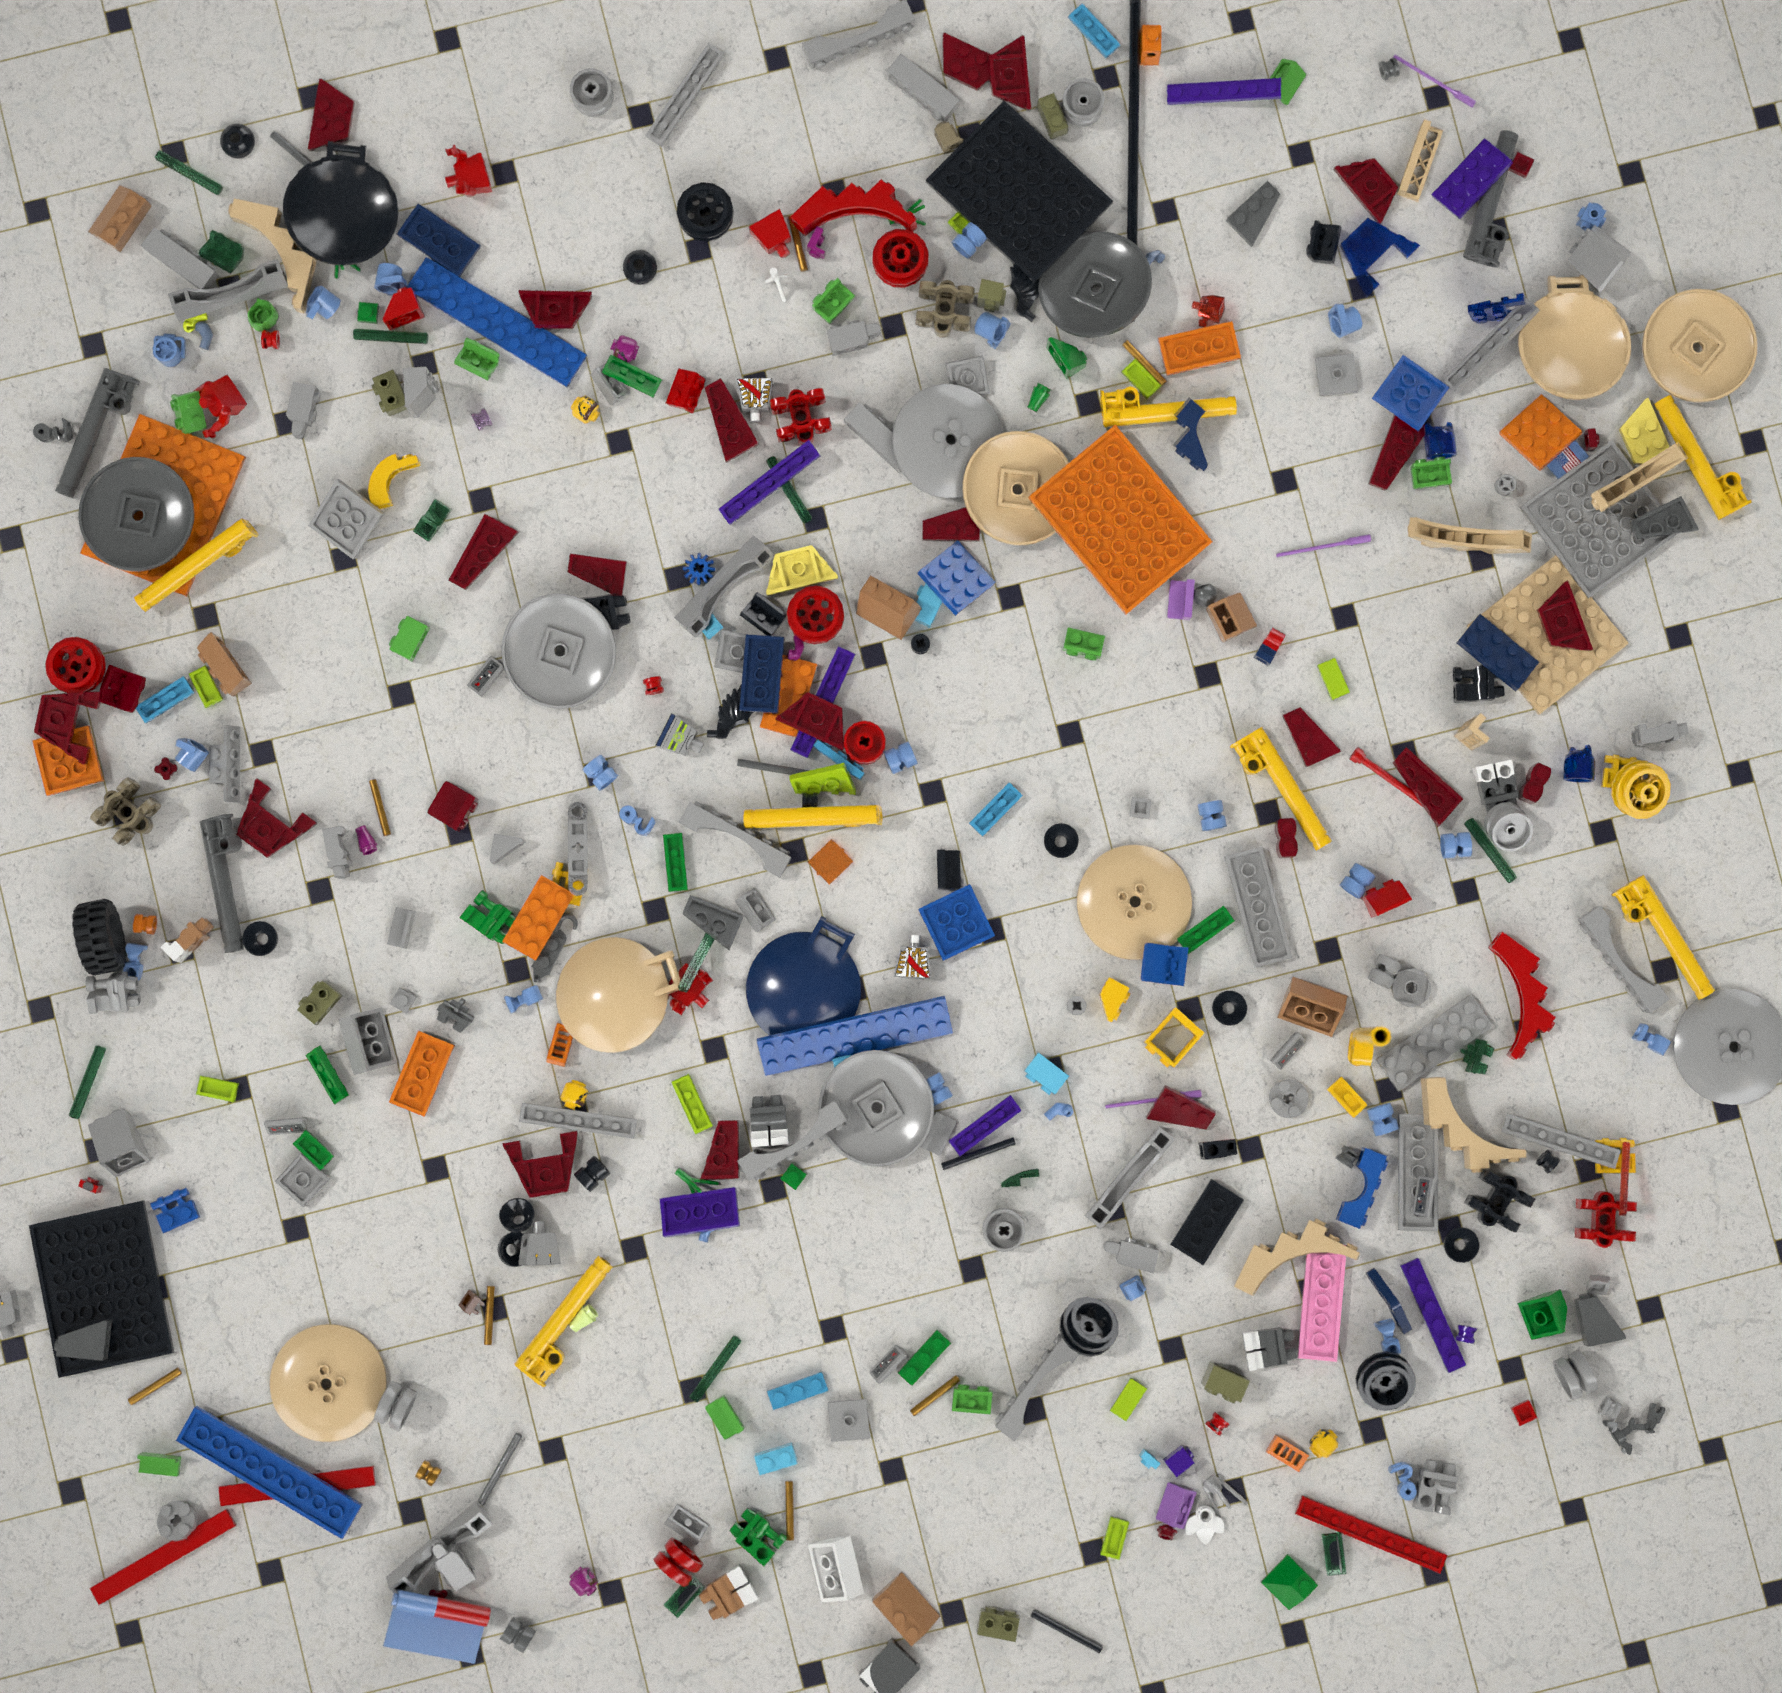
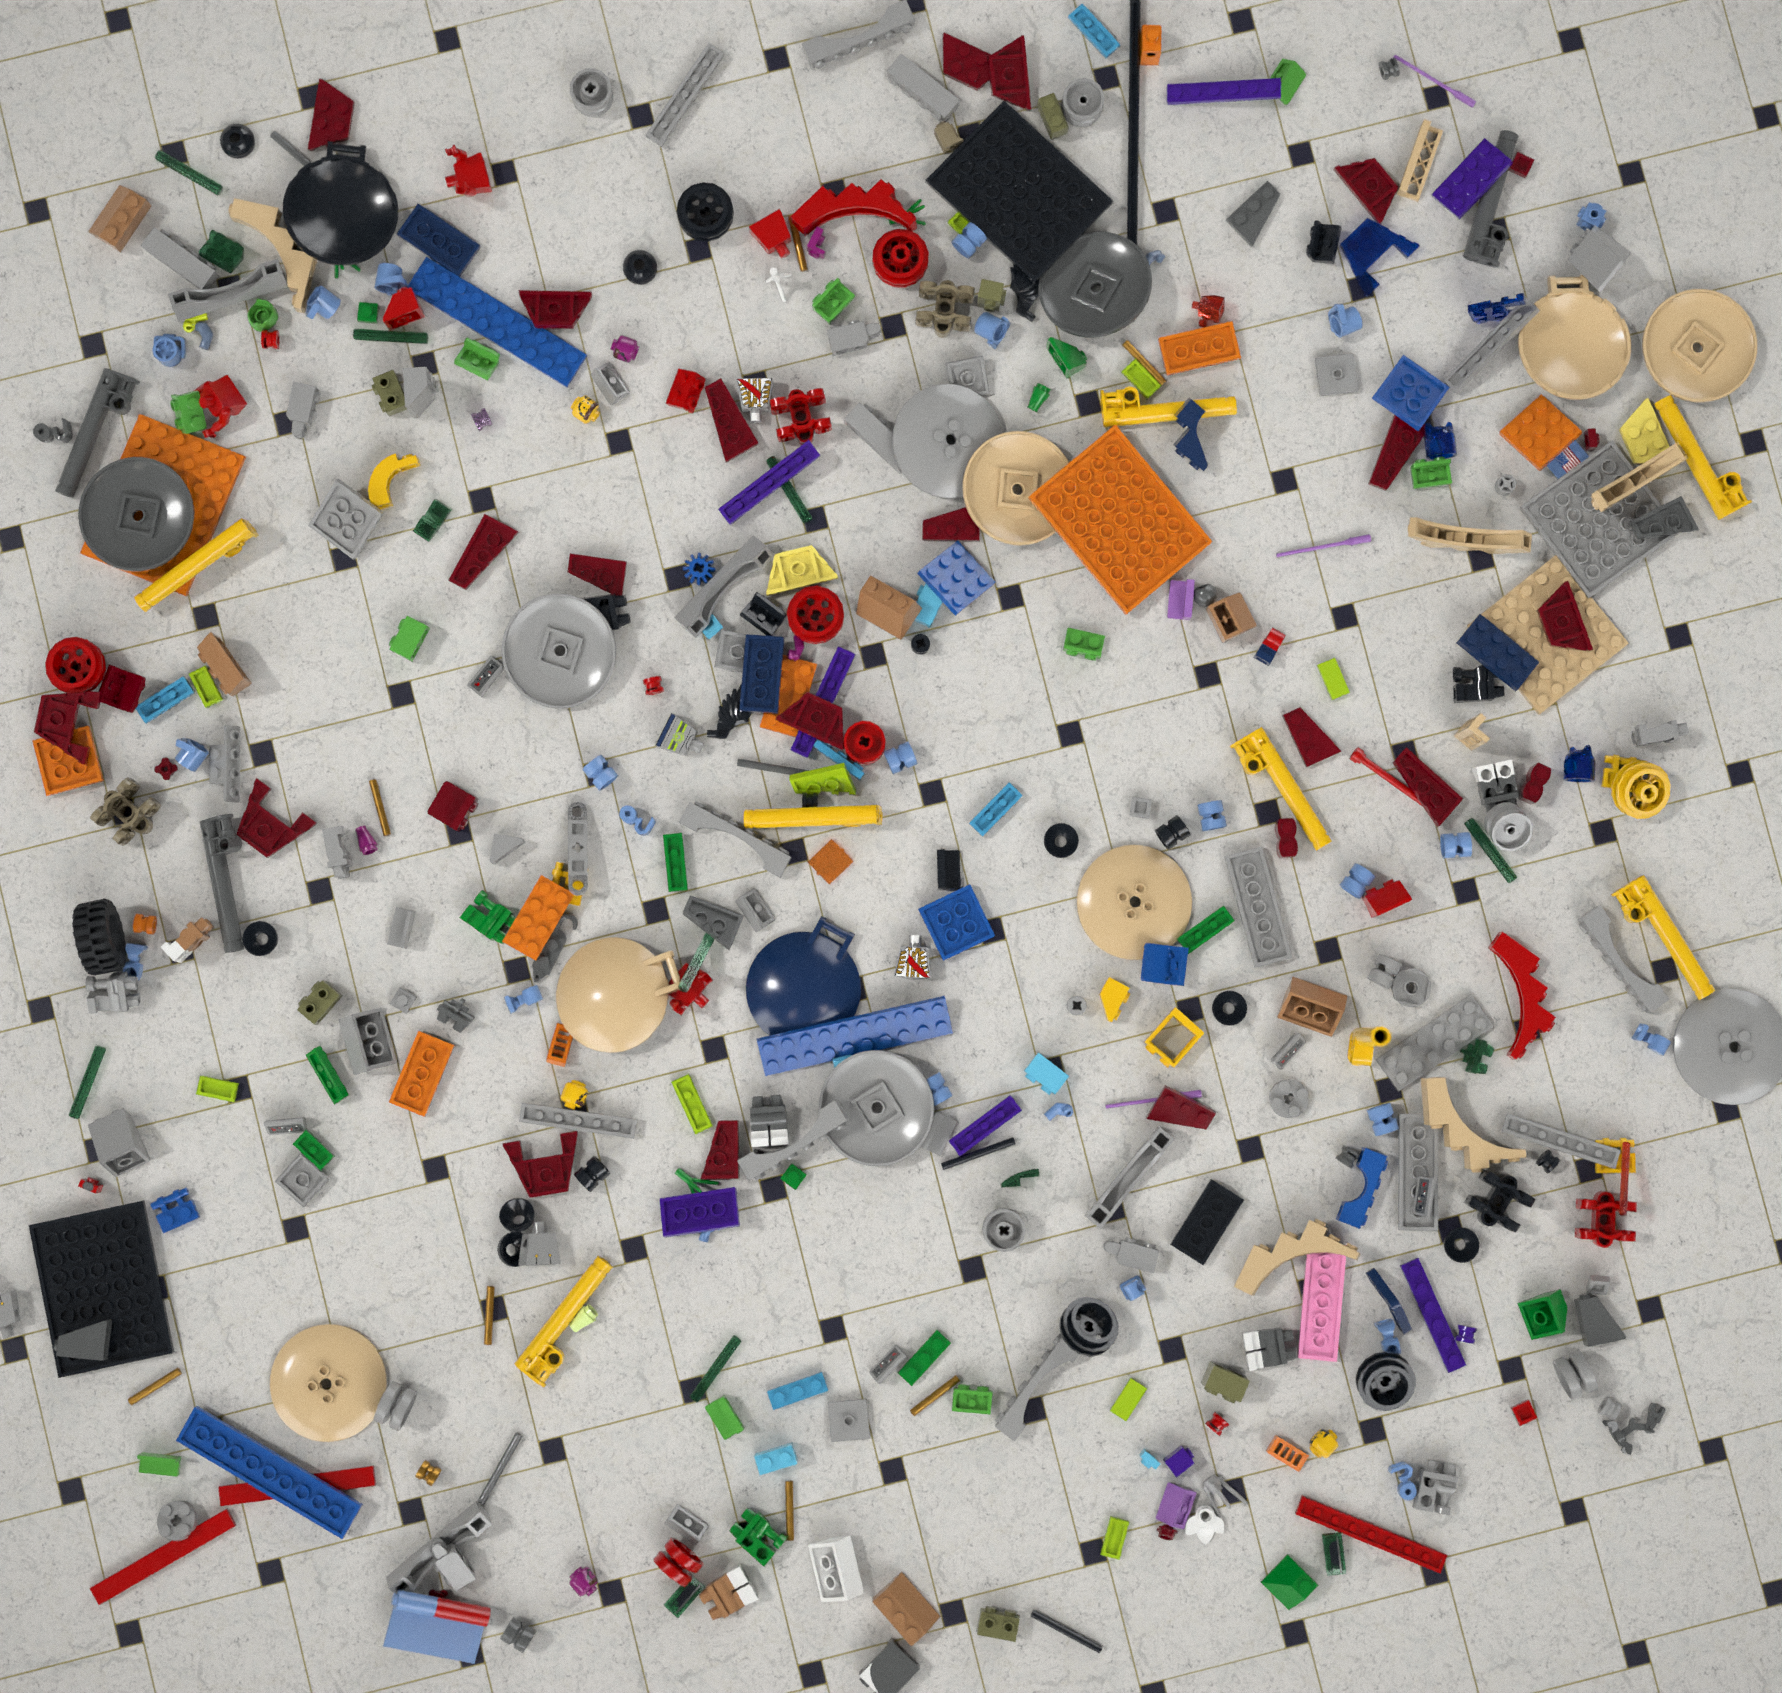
(469, 1302): tile -> none
(632, 376): green plate -> none
(1172, 832): none -> black wheel
(1217, 1149): black leg -> none
(1346, 1097): yellow plate -> none

